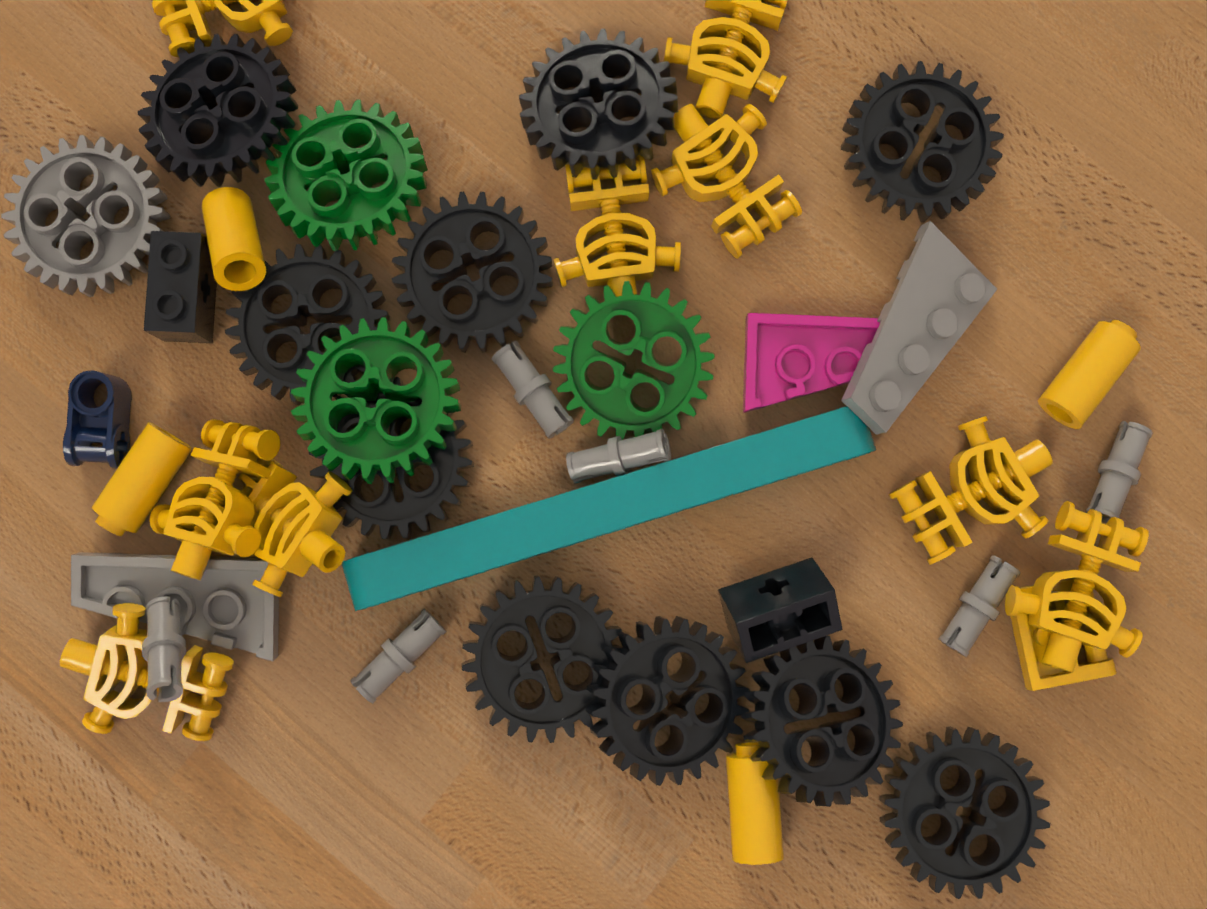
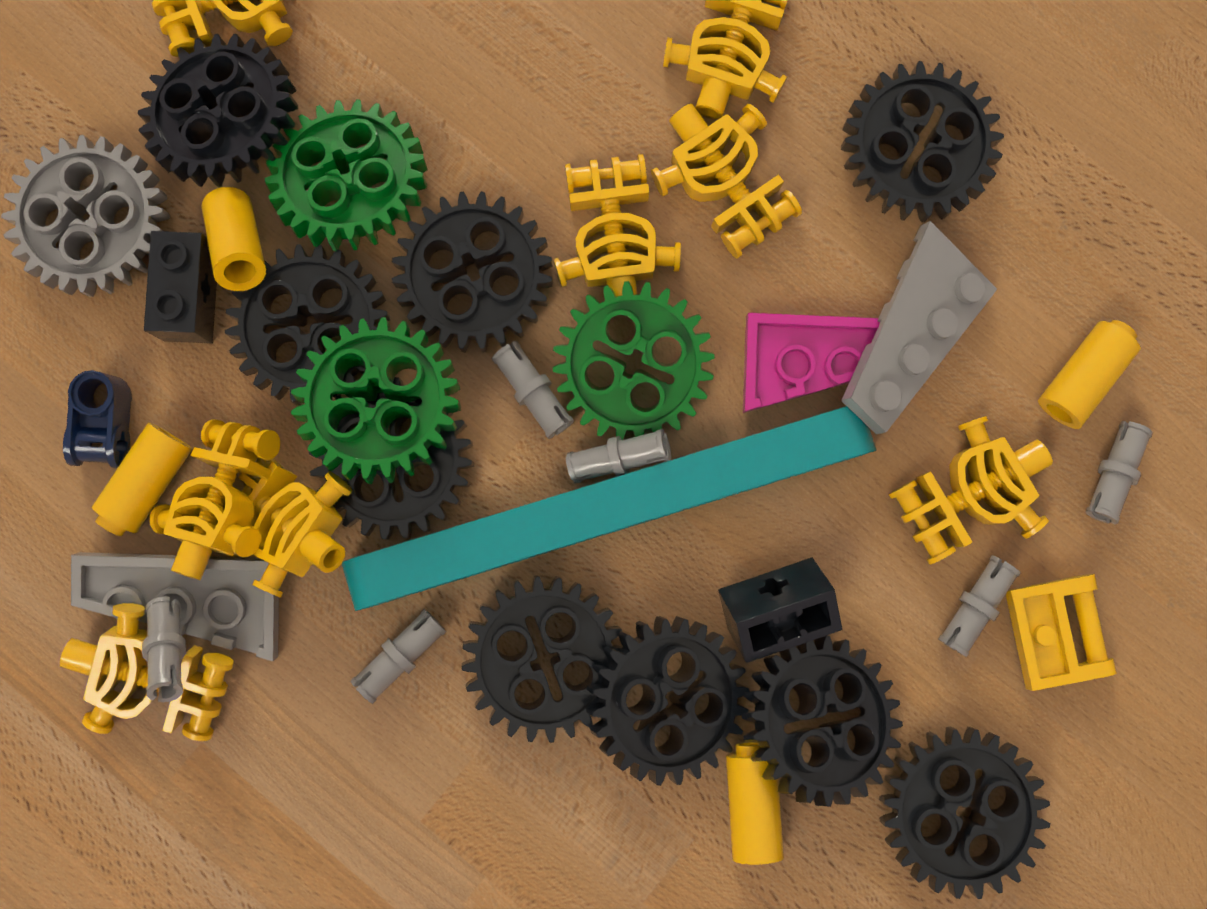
(599, 104): black gear -> none
(1067, 636): yellow piece -> none

